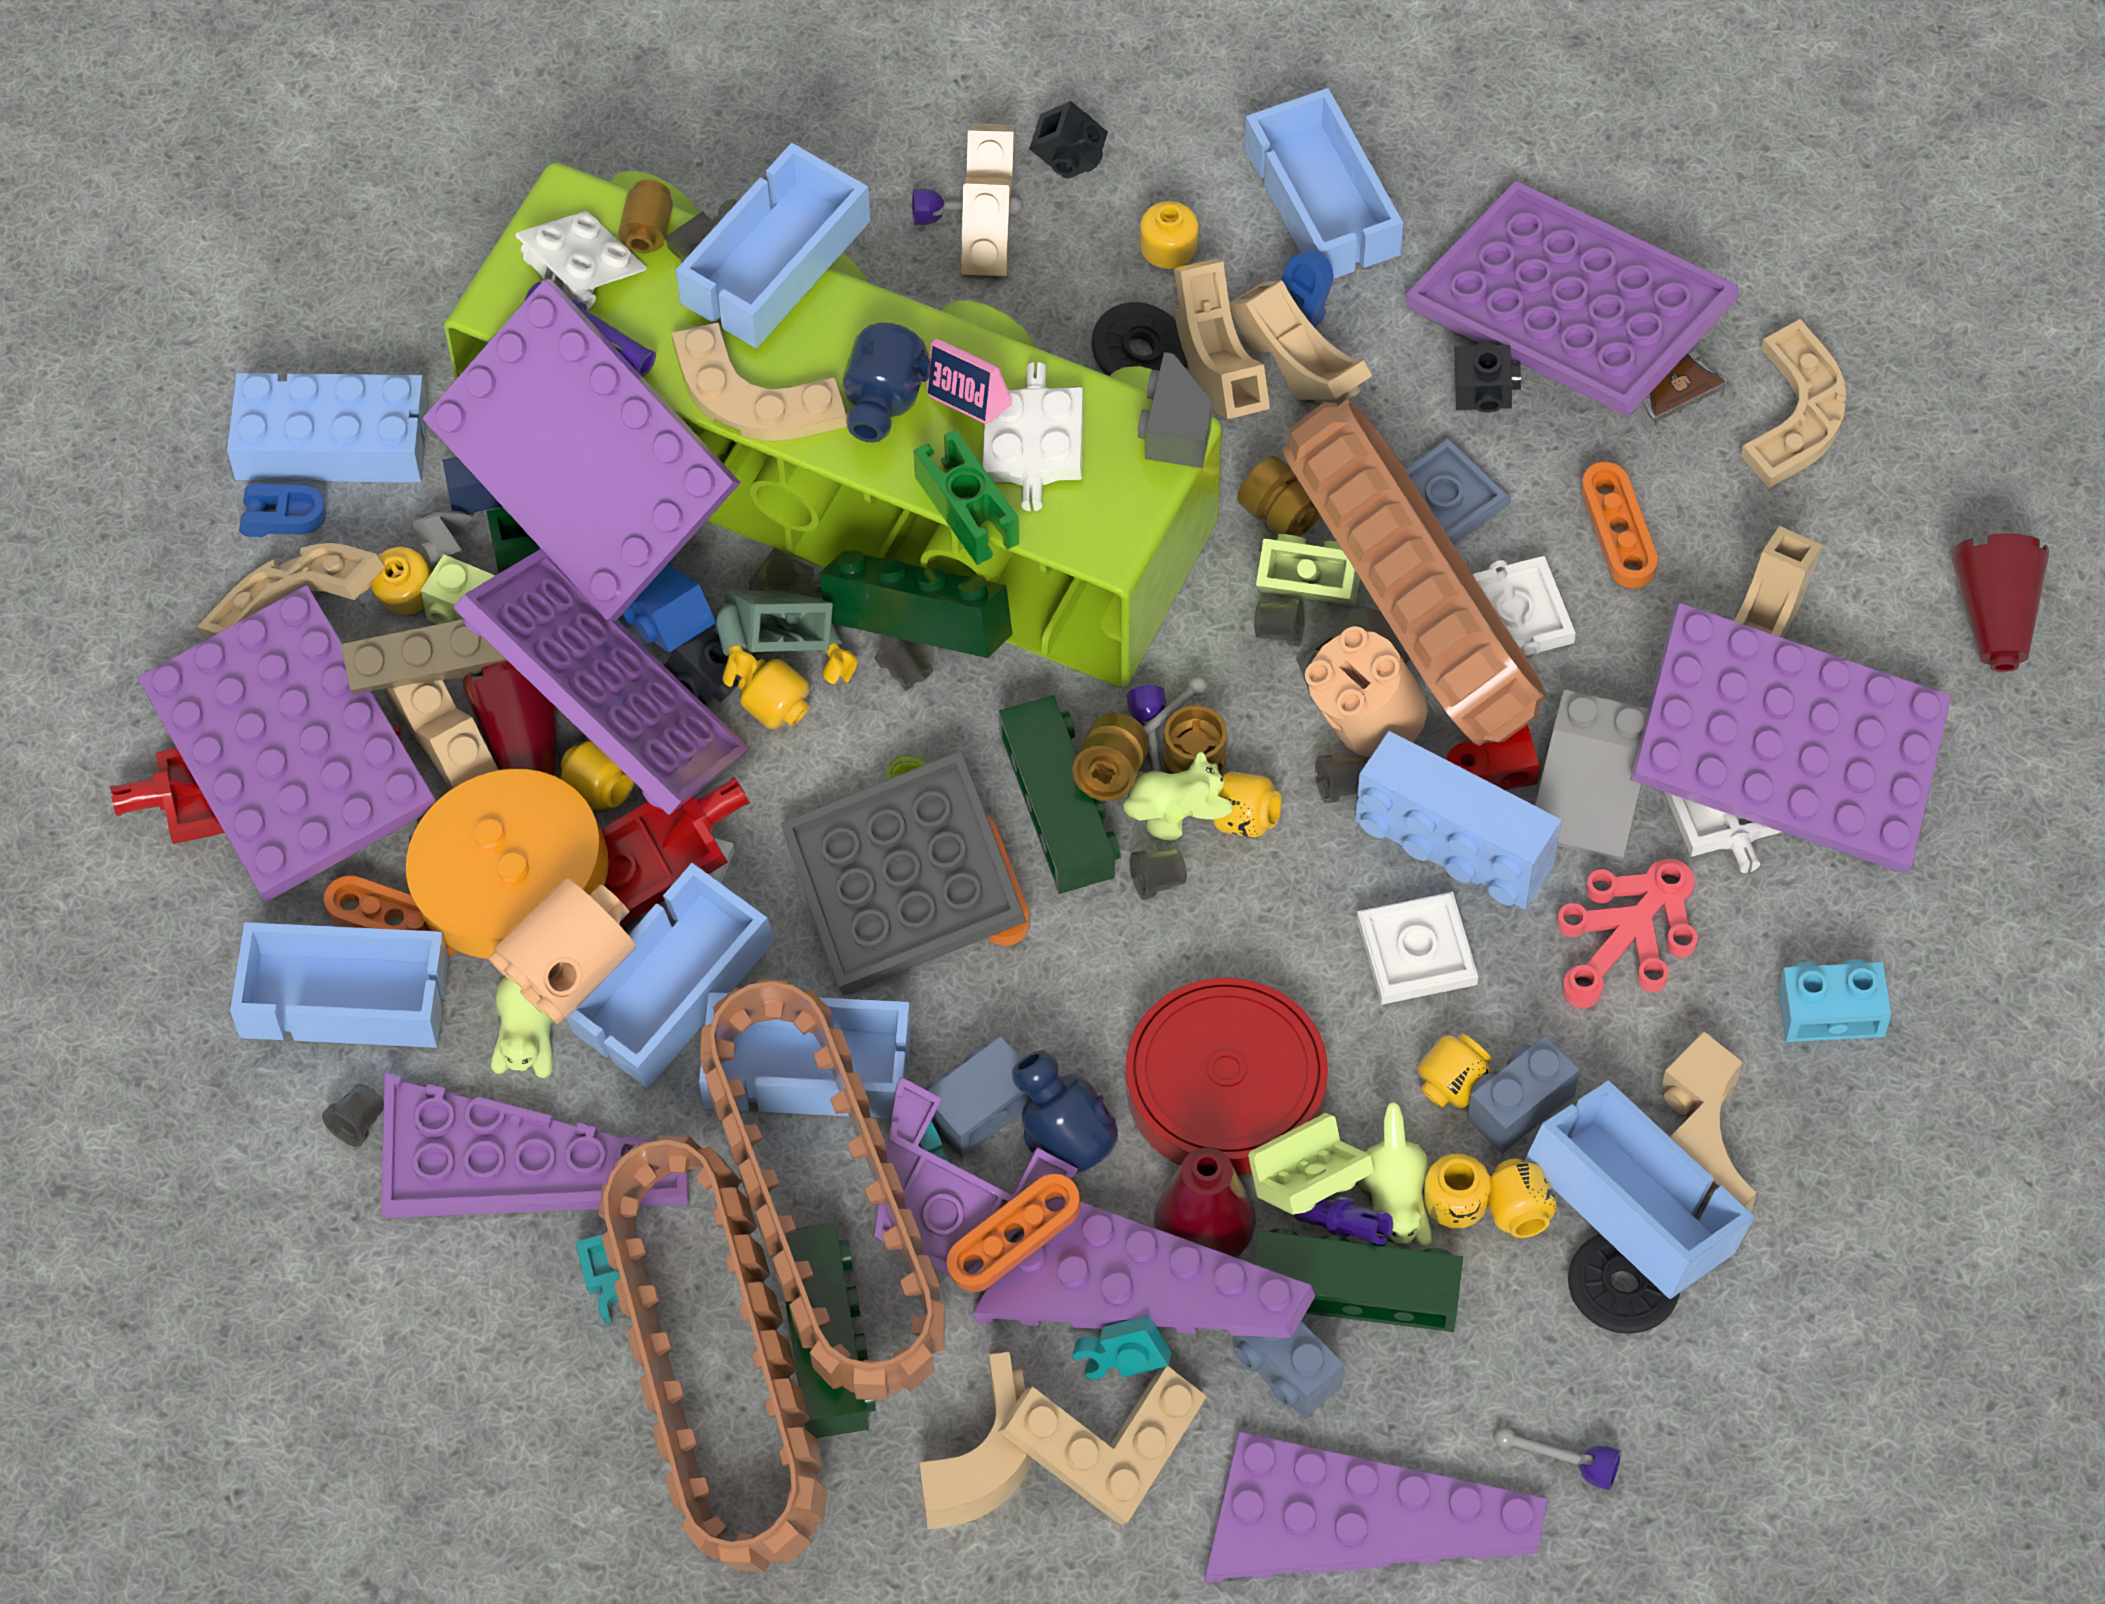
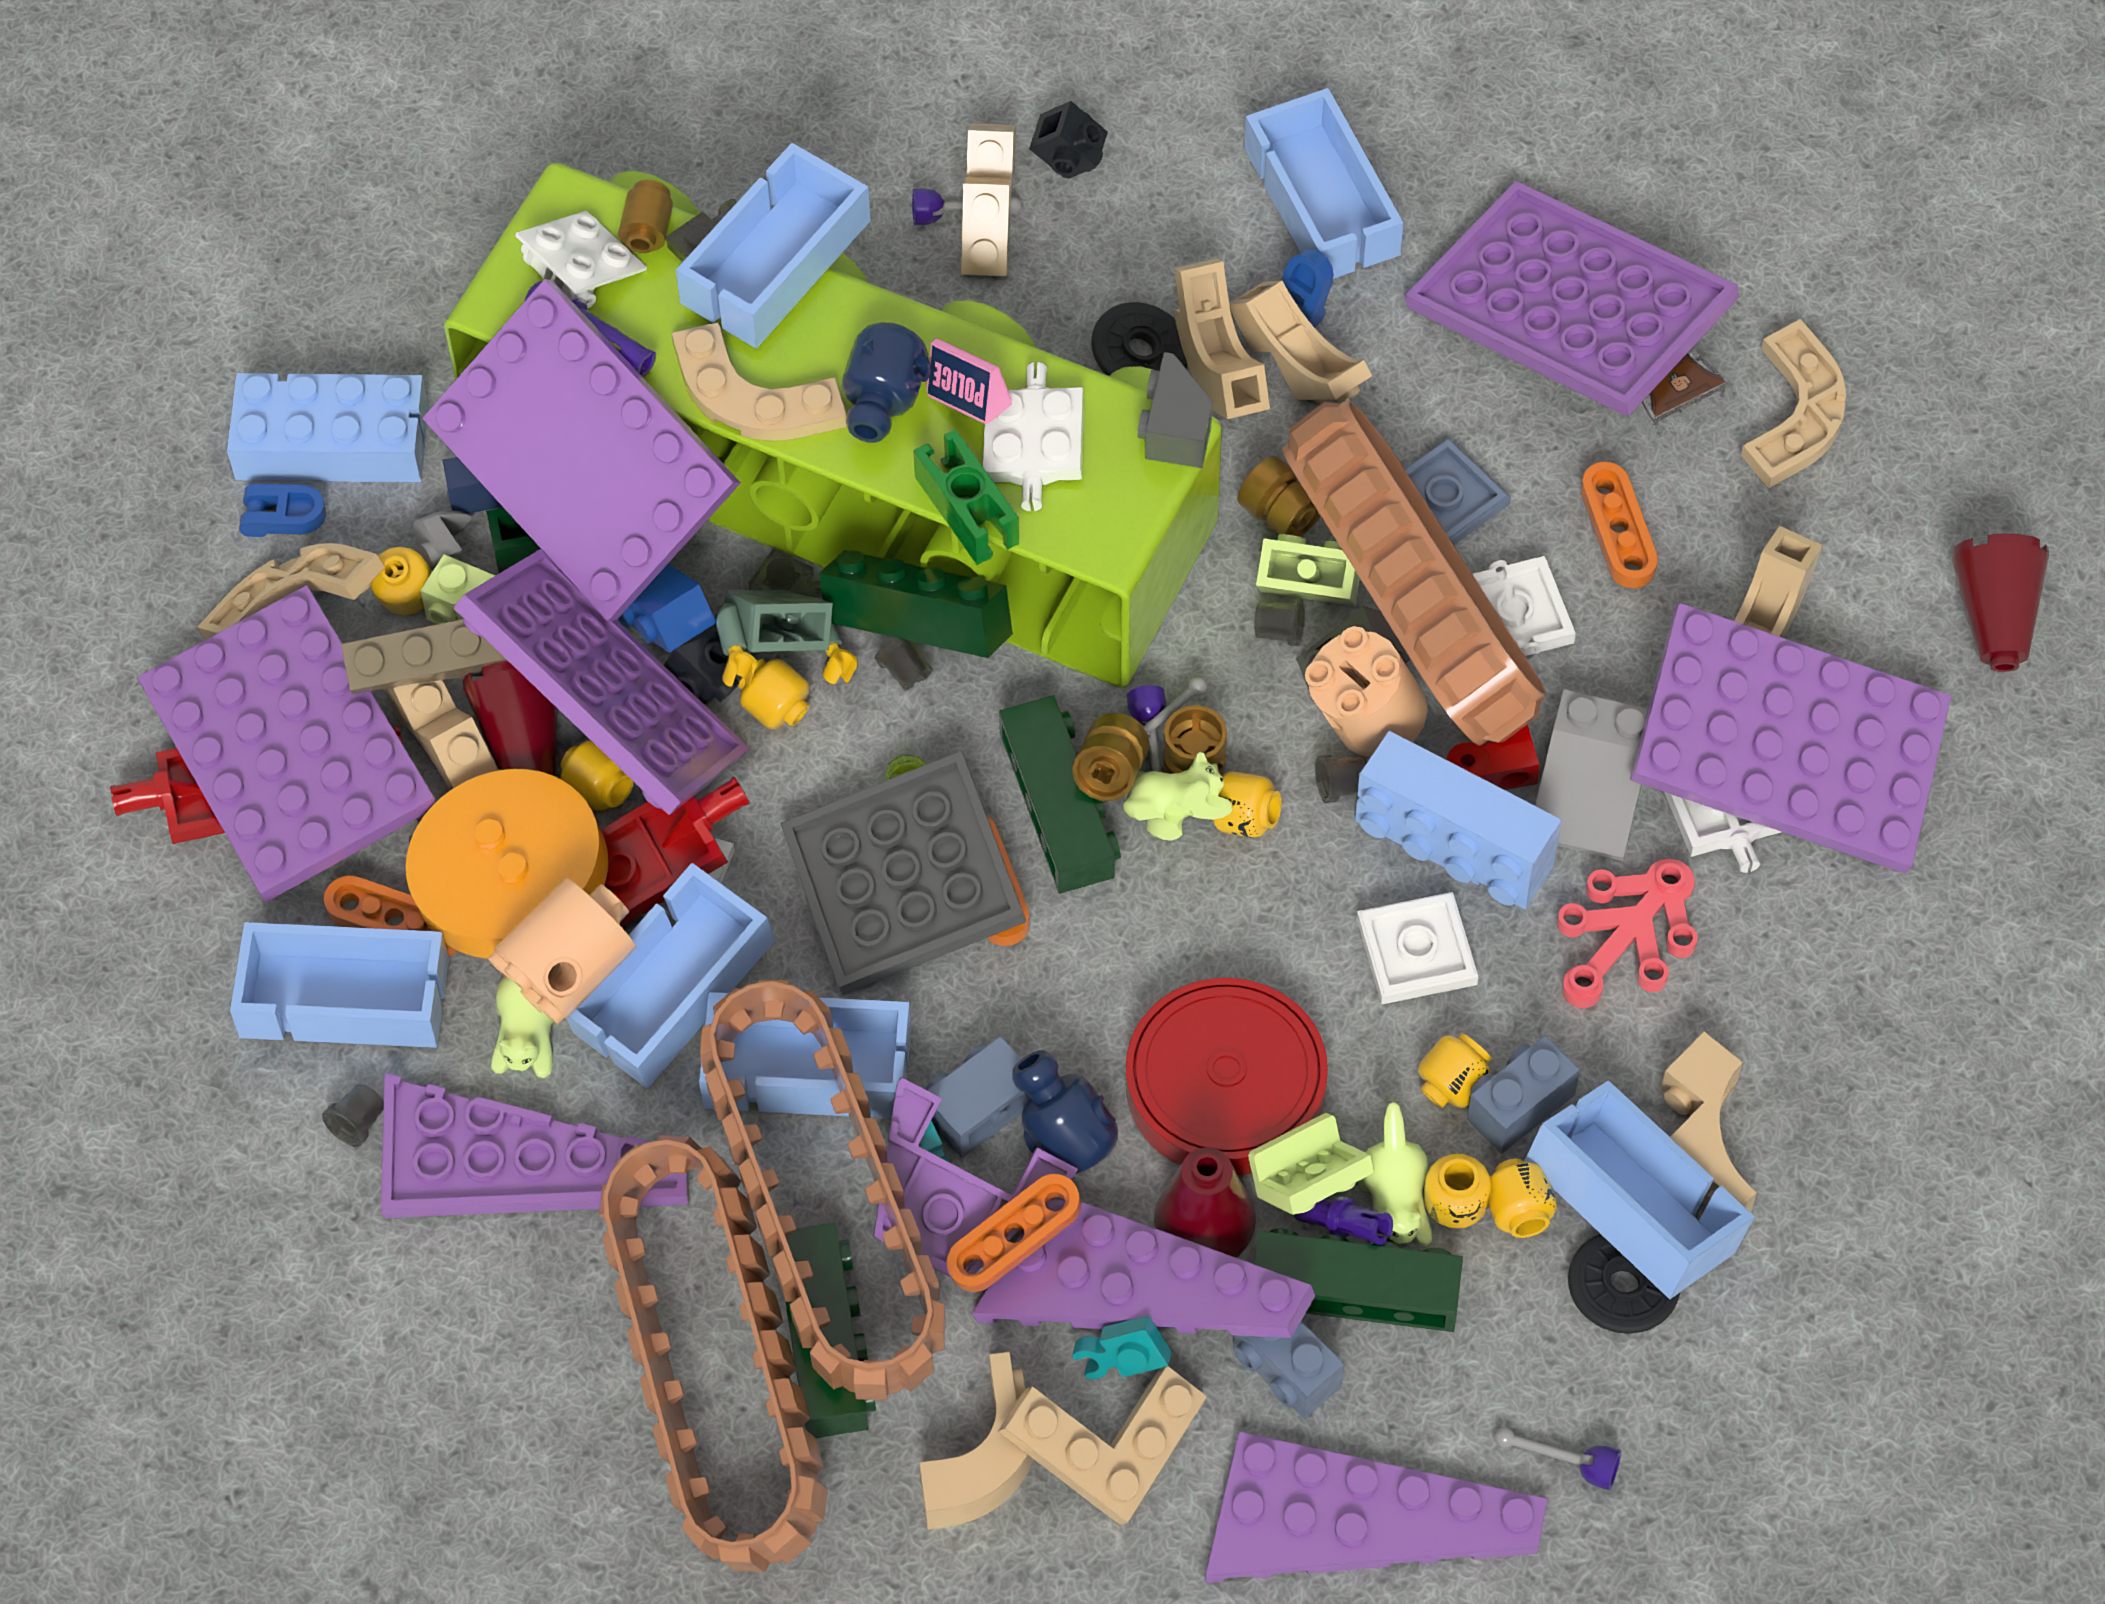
(598, 1274): teal plate -> none
(1156, 871): clear smoke piece -> none
(1168, 234): yellow head -> none
(1485, 377): black brick -> none
(1834, 1001): medium azure brick -> none

